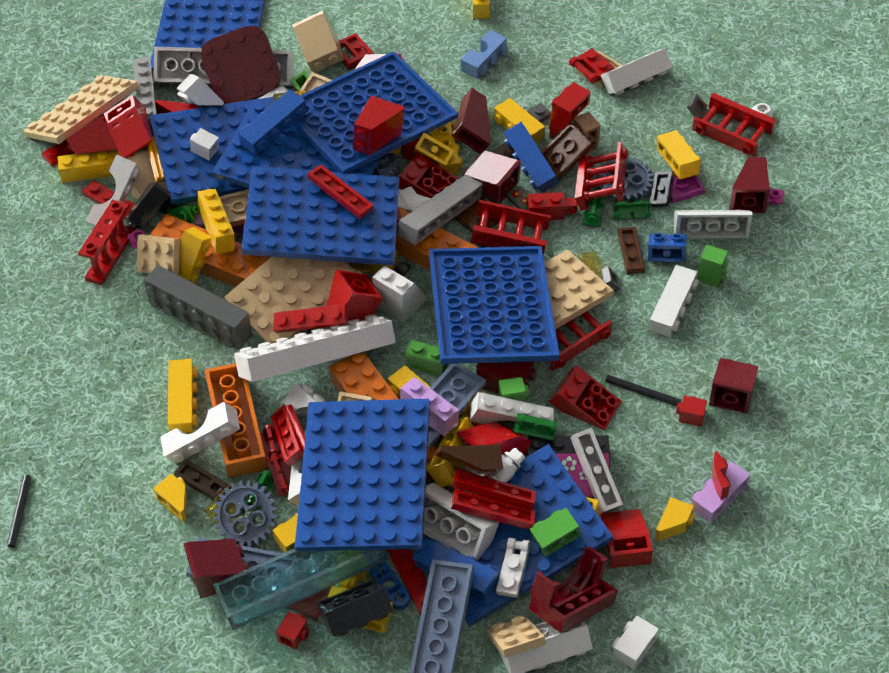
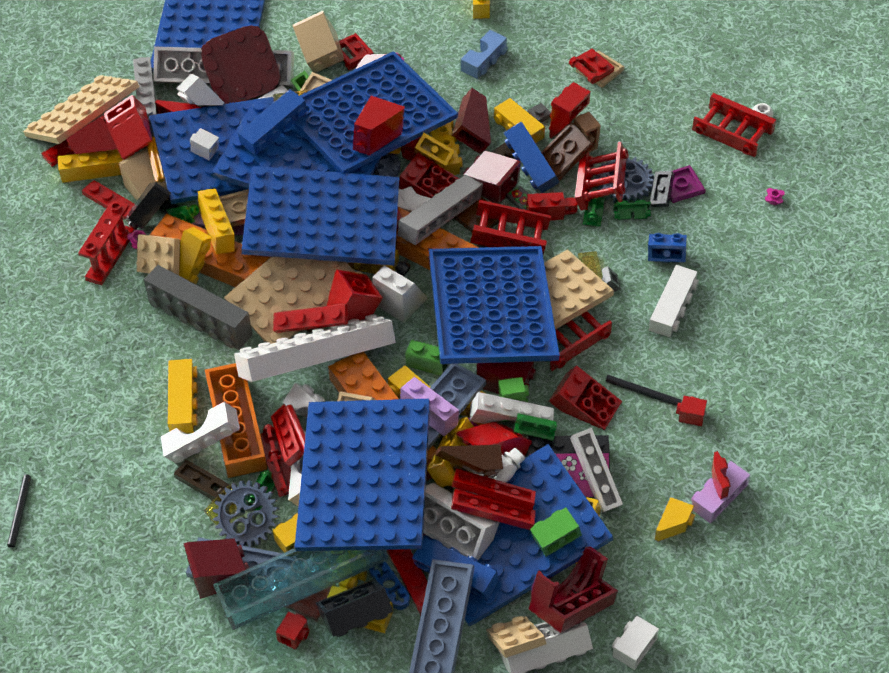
(124, 173): white arch -> none
(173, 495): yellow slope -> none
(340, 191): red plate -> none
(513, 568): white plate -> none
(630, 536): red slope -> none
(631, 250): reddish brown tile -> none
(638, 70): white brick -> none
(678, 154): yellow brick -> none
(696, 106): dark grey plate -> none
(713, 223): white slope -> none
(713, 266): bright green brick -> none
(733, 385): dark red slope -> none
(751, 187): dark red slope -> none

